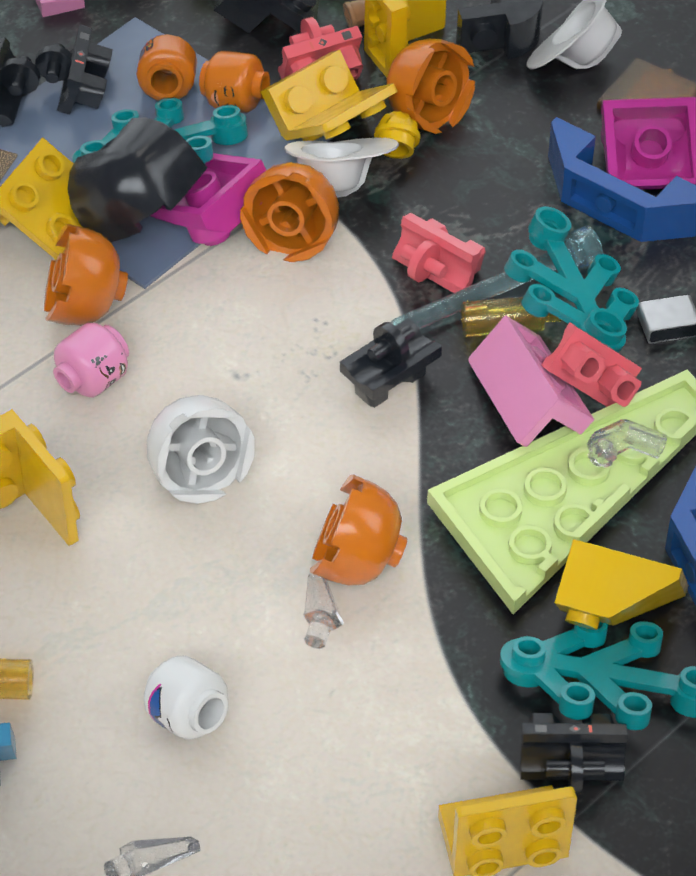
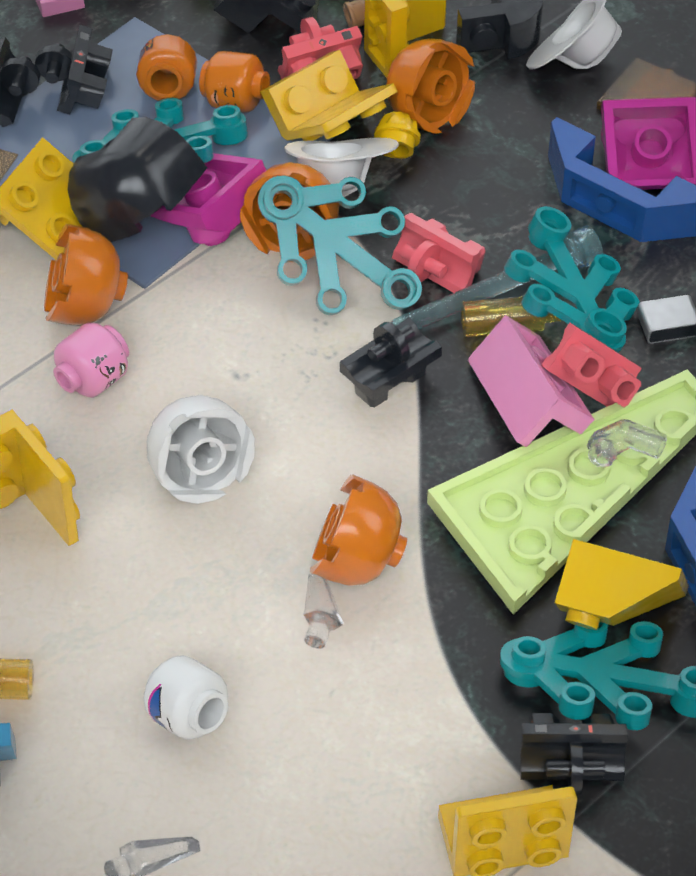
(332, 239): none -> teal plant

